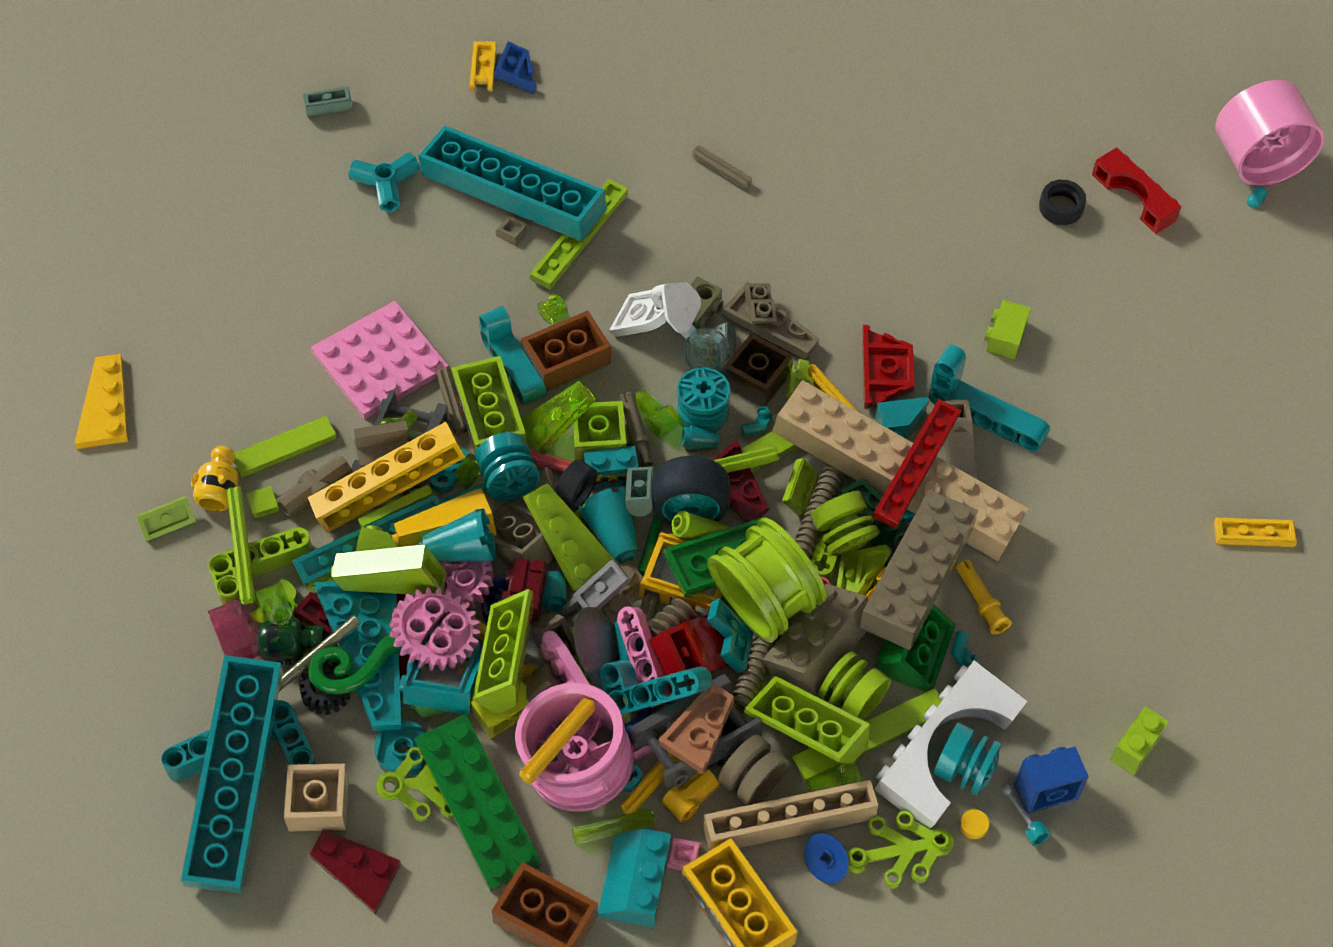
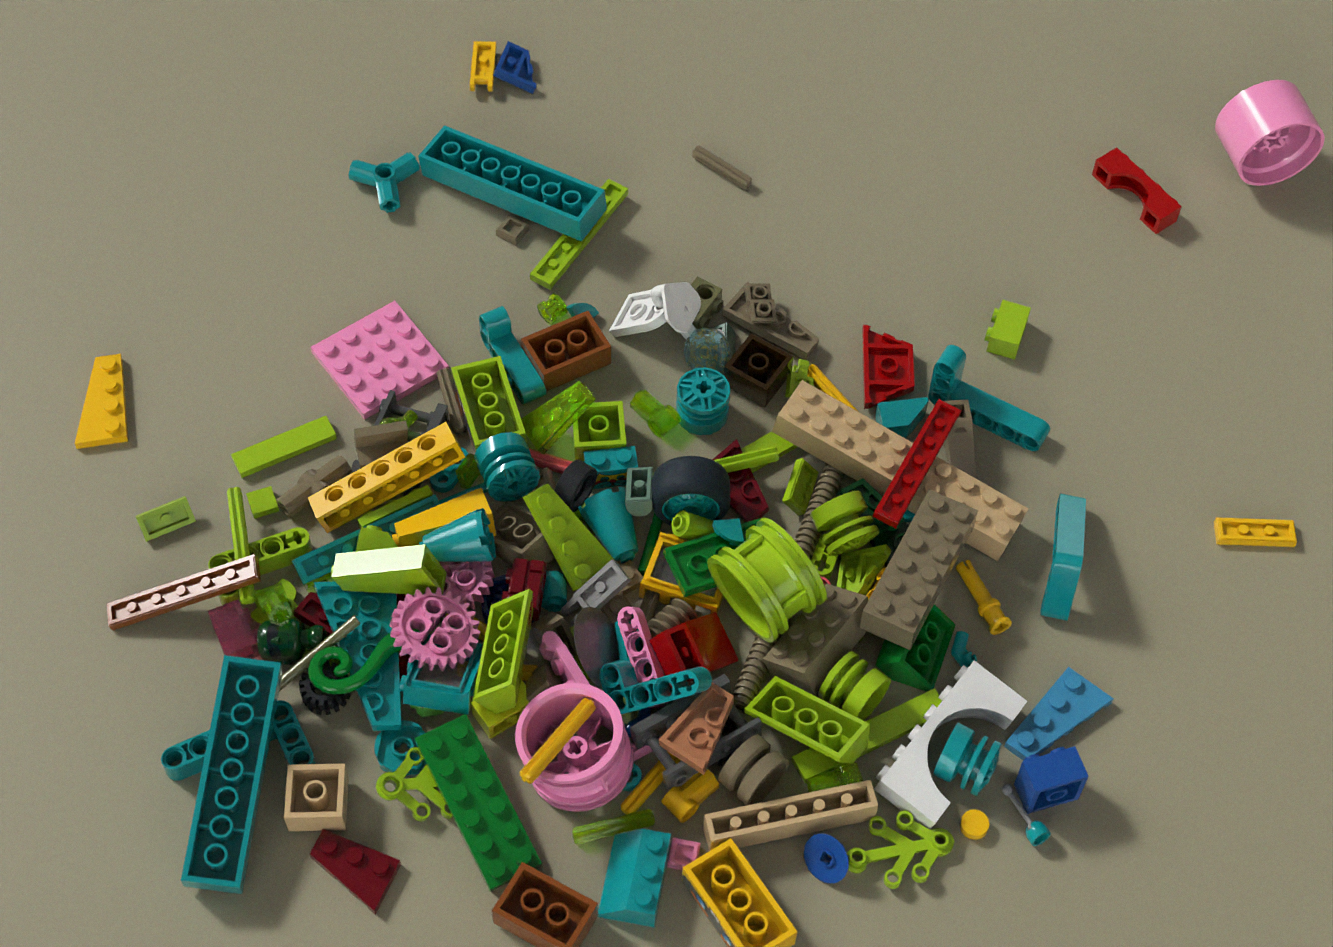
(183, 592): none -> tile
(215, 479): yellow piece -> none
(327, 101): sand green brick -> none
(577, 308): none -> teal tile
(636, 429): dark tan pin -> none
(699, 438): teal cone -> none
(729, 530): none -> teal tile
(736, 633): teal plate -> none
(760, 424): teal arm -> none
(1057, 714): none -> dark azure wing
(1062, 188): black tyre -> none
(1066, 557): none -> teal beam
(1139, 740): lime brick -> none
(1257, 196): teal piece -> none

